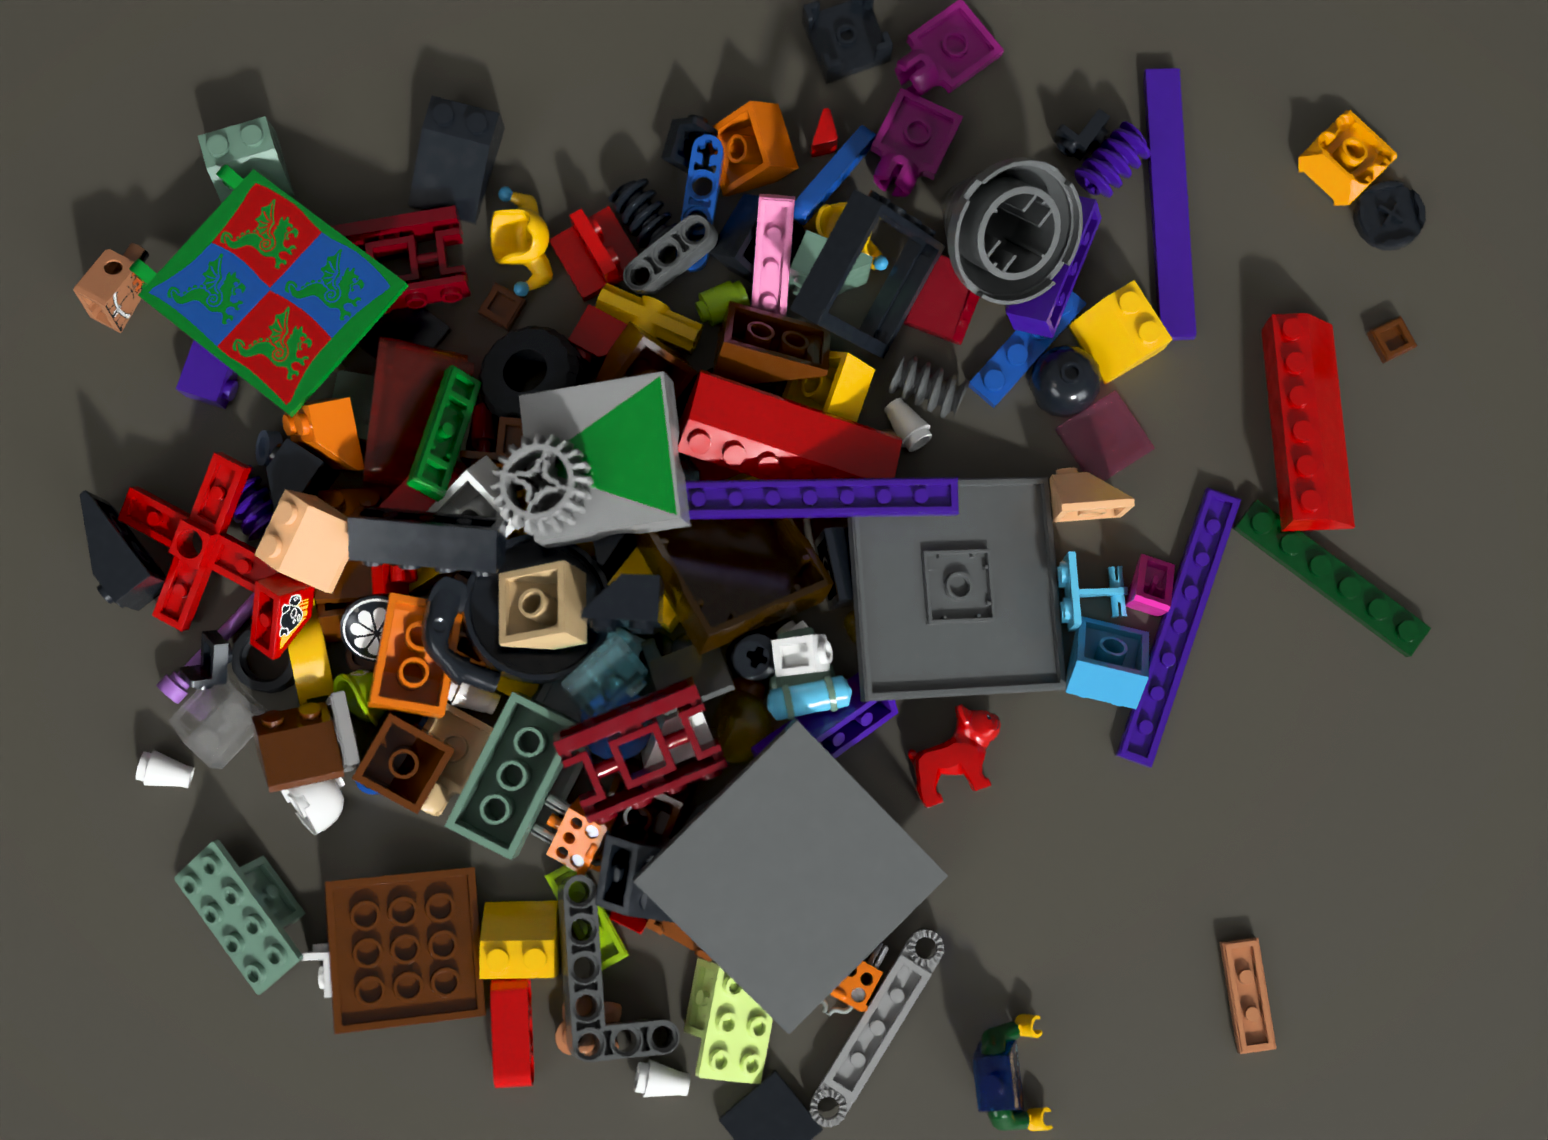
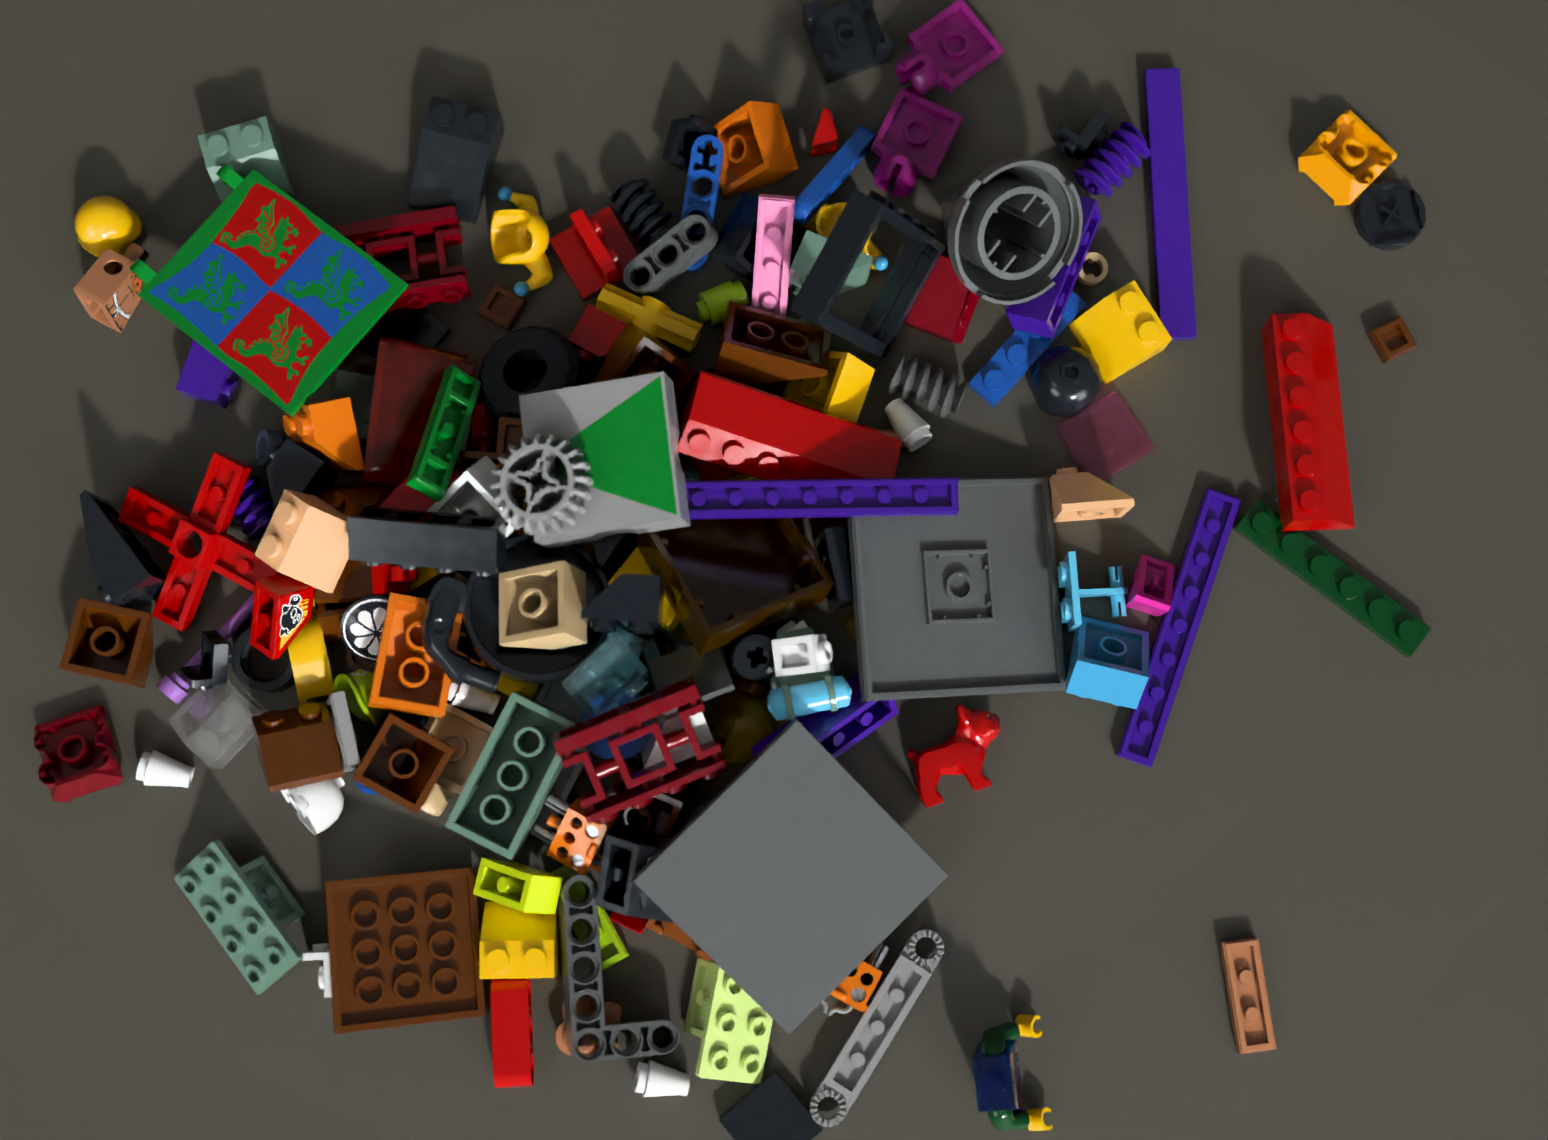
(77, 754): none -> dark red slope
(106, 224): none -> yellow helmet
(109, 643): none -> reddish brown slope
(518, 886): none -> neon yellow brick
(1091, 280): none -> tan bush

